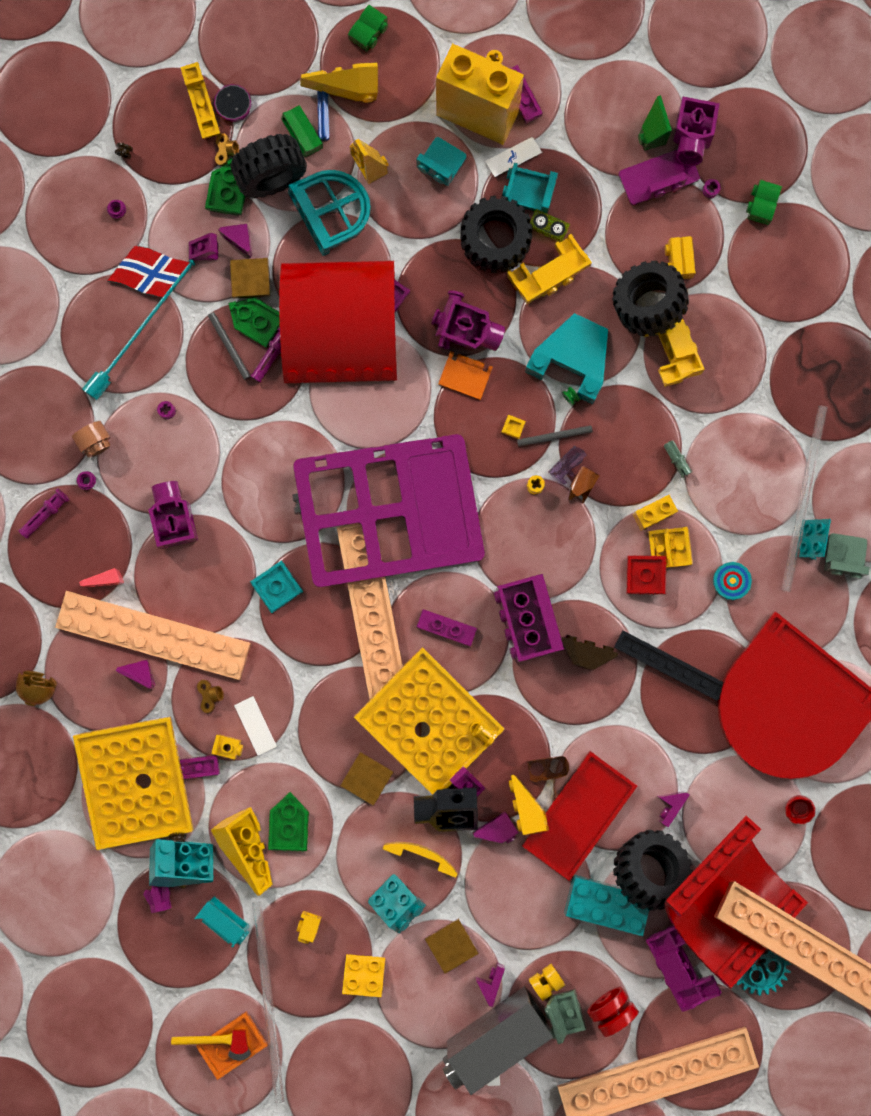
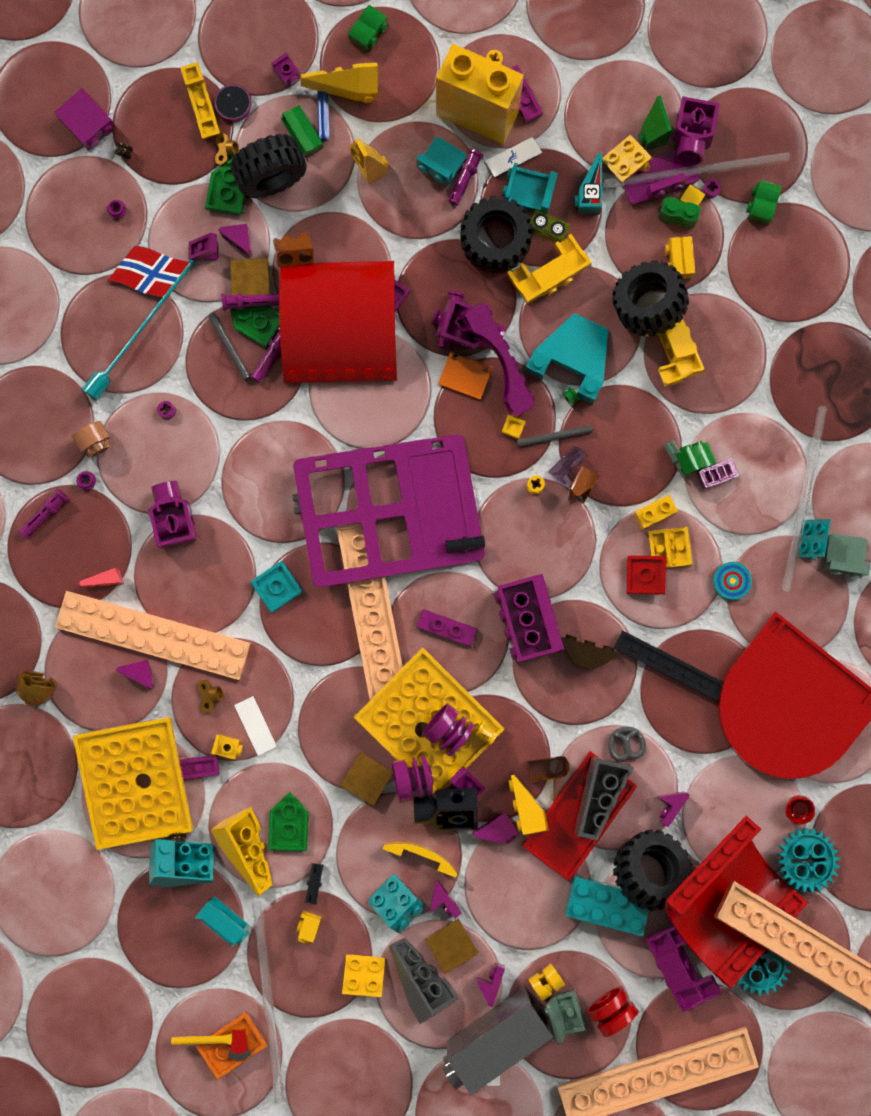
(85, 119): none -> magenta brick
(158, 898): magenta rock -> none
(239, 301): none -> magenta pin
(280, 66): none -> magenta brick
(291, 249): none -> dark orange piece
(312, 217): teal window -> none
(314, 883): none -> black pin
(412, 778): none -> magenta wheel
(423, 987): none -> dark grey wedge
(441, 896): none -> magenta slope
(445, 727): none -> magenta wheel
(465, 544): none -> black pin
(468, 169): none -> magenta pin
(515, 394): none -> magenta arch
(590, 193): none -> slope
(600, 795): none -> dark grey wedge
(626, 743): none -> dark grey piece
(627, 159): none -> yellow hinge
(681, 213): none -> green brick
(692, 195): none -> yellow tile
(696, 457): none -> green brick
(699, 170): none -> clear piece
(704, 481): none -> slope
(806, 841): none -> teal gear

